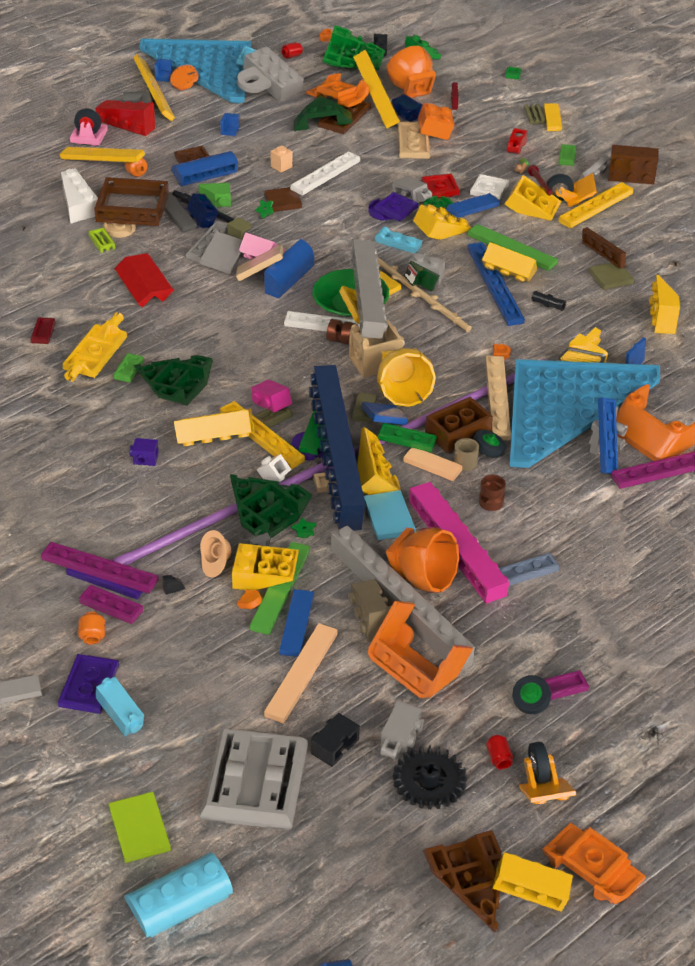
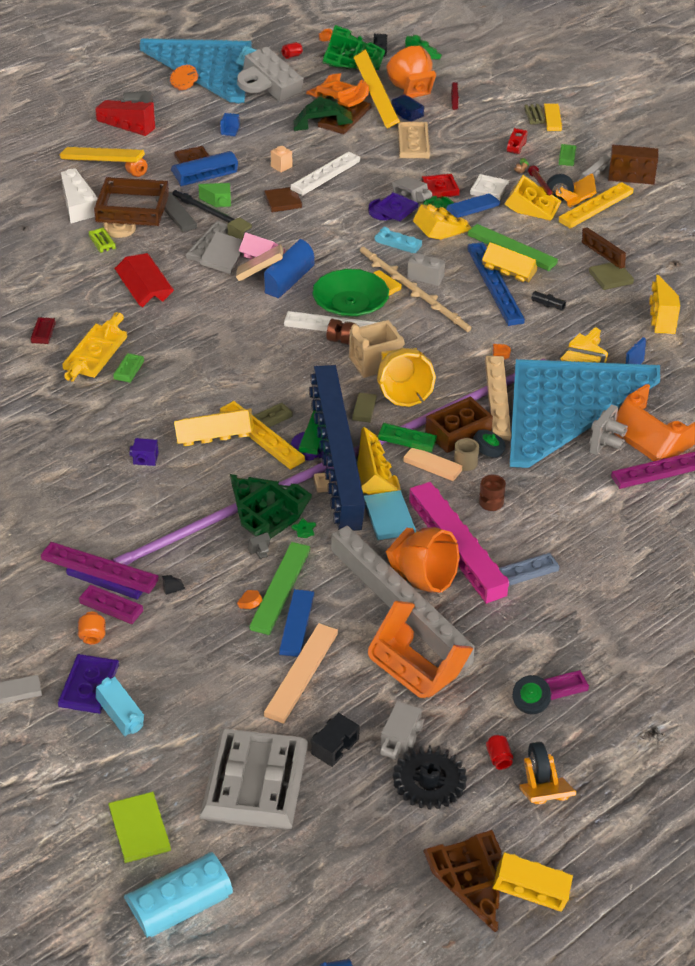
(88, 128): plate -> none
(153, 87): yellow tile -> none
(163, 70): blue panel -> none
(177, 379): dark green wedge -> none
(202, 210): clear blue brick -> none
(214, 553): light nougat piece -> none
(262, 566): yellow slope -> none
(269, 210): green plate -> none
(271, 395): dark pink brick -> none
(274, 468): white brick -> none
(350, 299): yellow plate -> none
(368, 289): light grey brick -> none
(369, 606): dark tan wedge -> none
(384, 413): blue tile -> none
(420, 275): dark green slope -> none
(435, 121): orange brick -> none
(513, 73): green tile -> none
(596, 862): orange piece -> none
(607, 435): blue tile -> none

